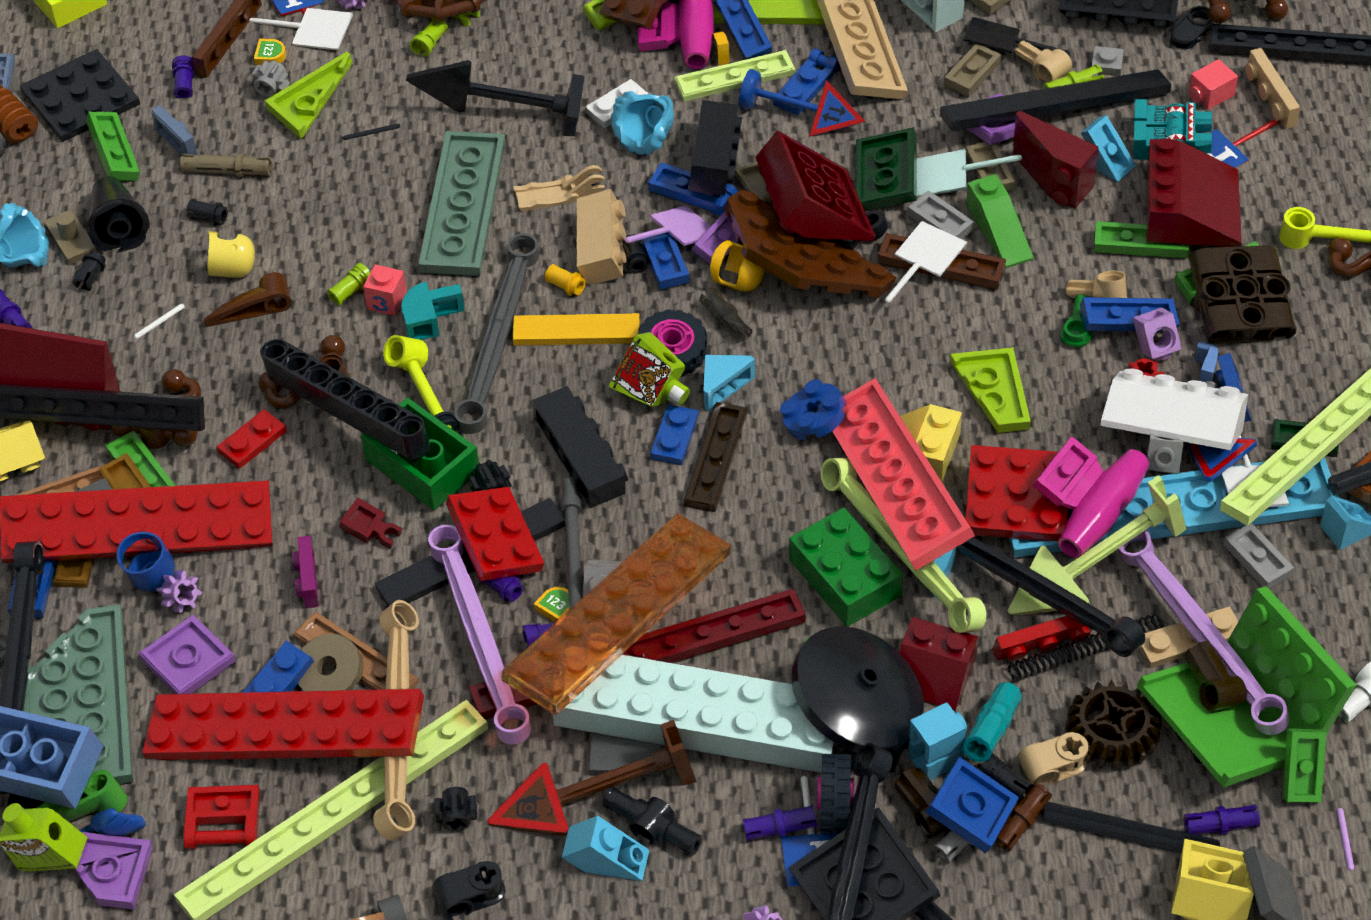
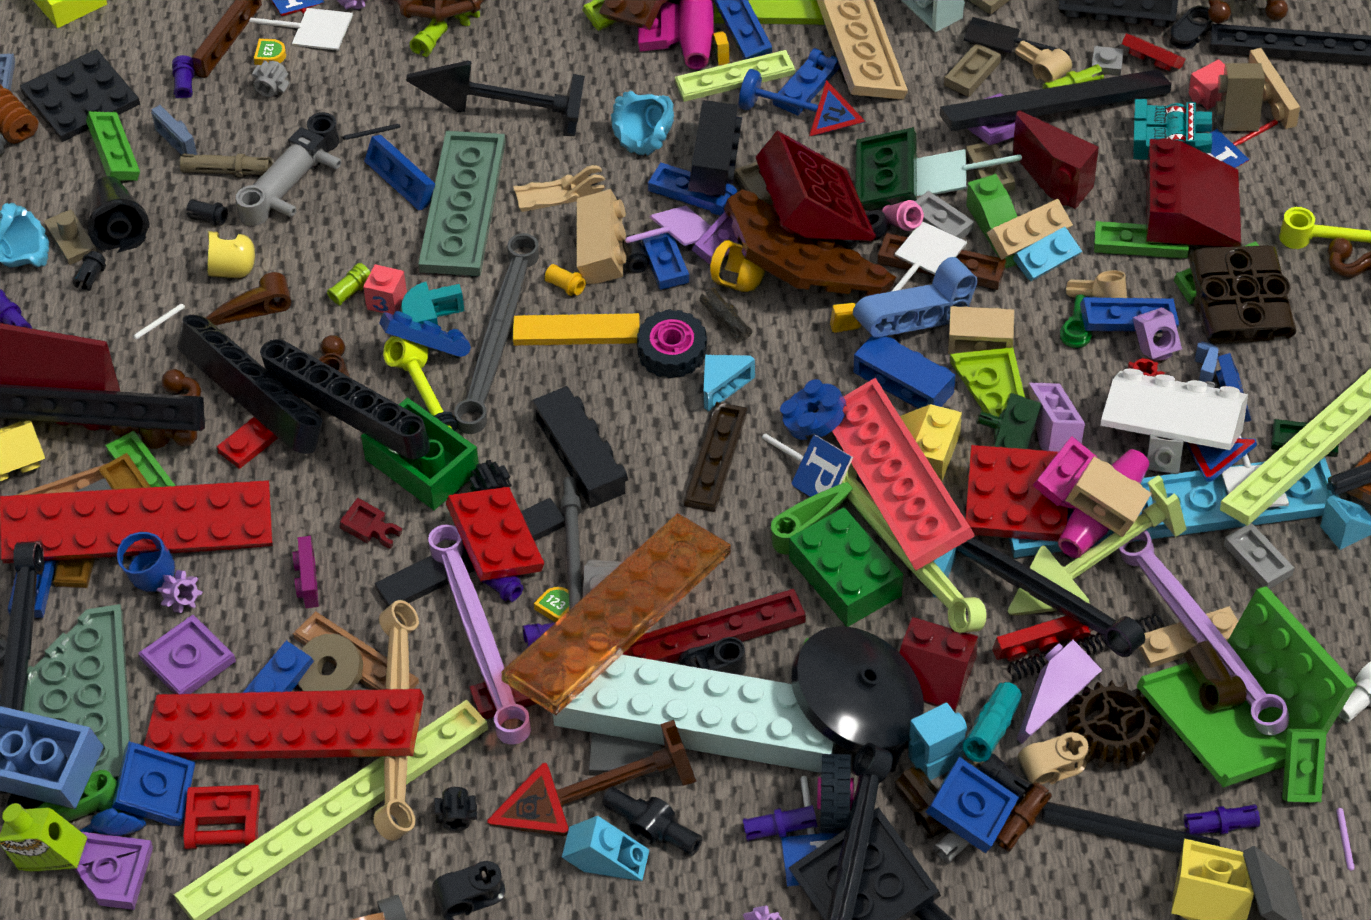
(153, 784): none -> blue plate
(249, 384): none -> black beam
(303, 100): lime wing -> none
(306, 150): none -> light grey piece
(399, 172): none -> blue plate
(426, 334): none -> blue plate
(602, 108): white plate -> none
(650, 373): torso -> none
(674, 434): blue plate -> none
(714, 656): none -> black piece
(806, 514): none -> bright green piece
(820, 467): none -> blue piece
(843, 319): none -> yellow tile
(904, 215): none -> bright pink cone
(904, 372): none -> blue brick
(918, 306): none -> medium blue beam
(980, 329): none -> tan brick
(1014, 424): none -> dark green plate
(1028, 228): none -> tan plate
(1047, 254): none -> medium azure plate
(1056, 417): none -> lavender slope
(1058, 682): none -> lavender slope
(1108, 496): none -> tan brick
(1113, 156): medium azure slope -> none
(1141, 48): none -> red plate
(1241, 96): none -> dark tan brick

